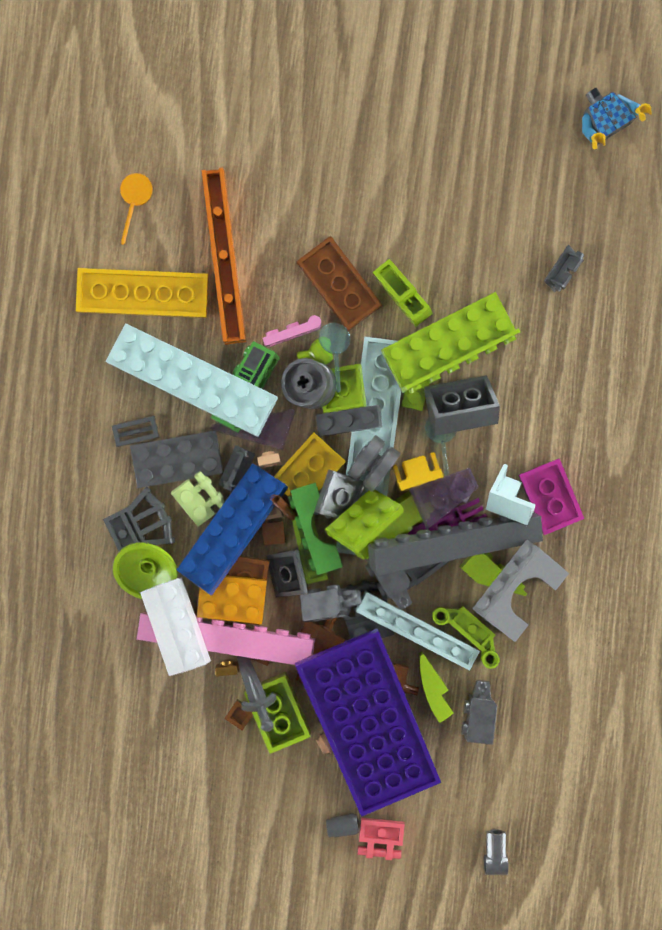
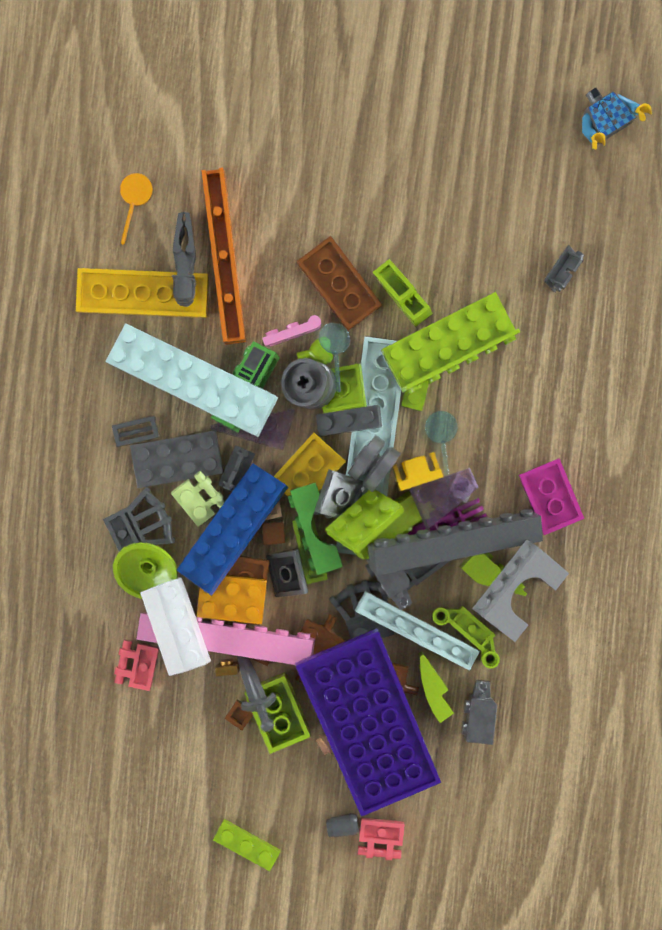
(143, 666): none -> coral plate
(184, 281): none -> dark grey arm
(246, 845): none -> lime plate
(269, 459): light nougat plate -> none
(283, 507): dark orange piece -> none
(328, 604): flat silver hinge -> none
(461, 405): dark grey slope -> none
(495, 858): flat silver piece -> none
(504, 502): light aqua panel -> none

